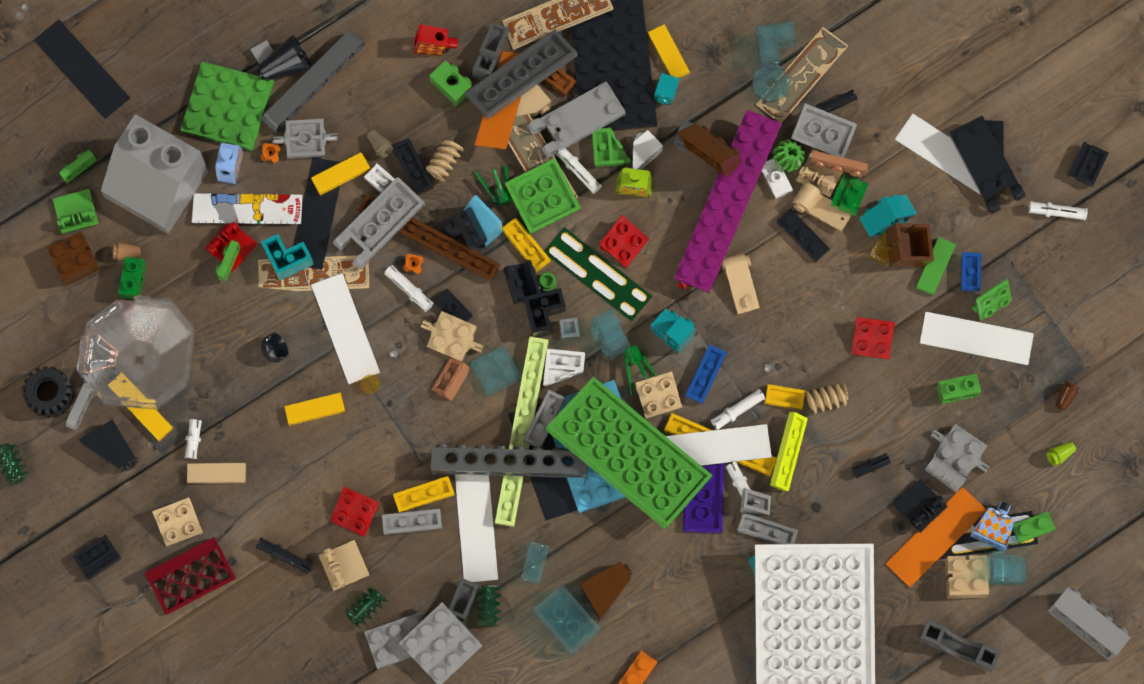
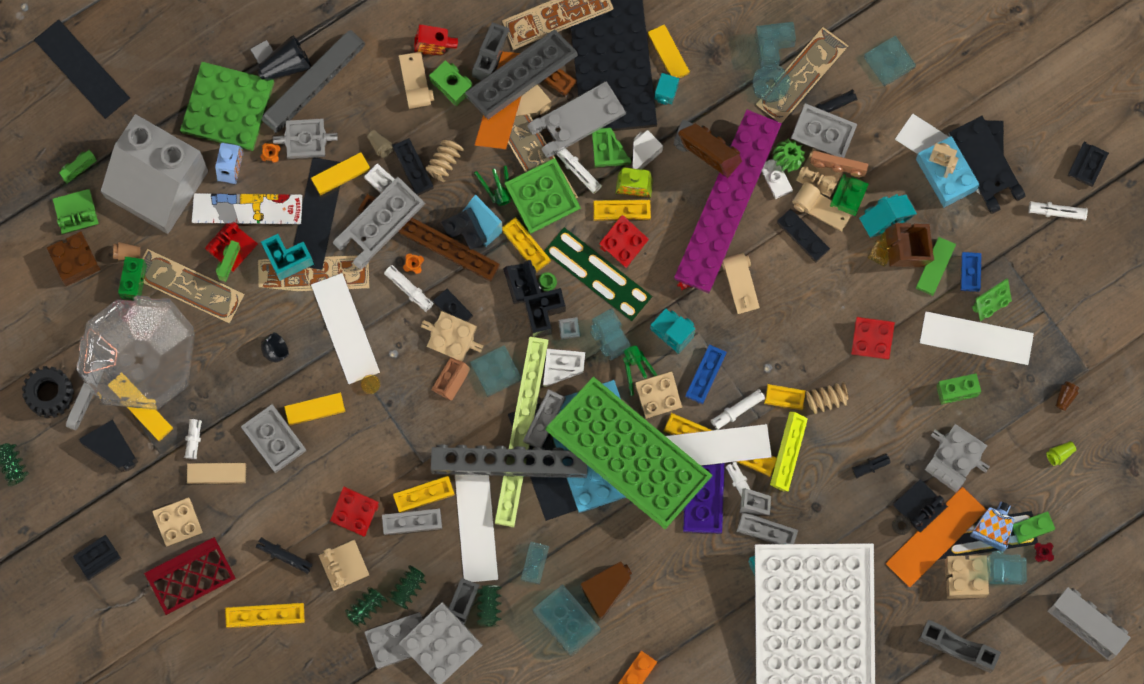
(191, 286): none -> sticker
(265, 615): none -> yellow tile
(273, 438): none -> light grey plate
(407, 588): none -> clear green piece
(415, 80): none -> tan door
(613, 209): none -> yellow tile
(889, 61): none -> clear light blue plate
(944, 156): none -> tan bracket
(956, 185): none -> medium azure brick
(1044, 547): none -> dark red plate

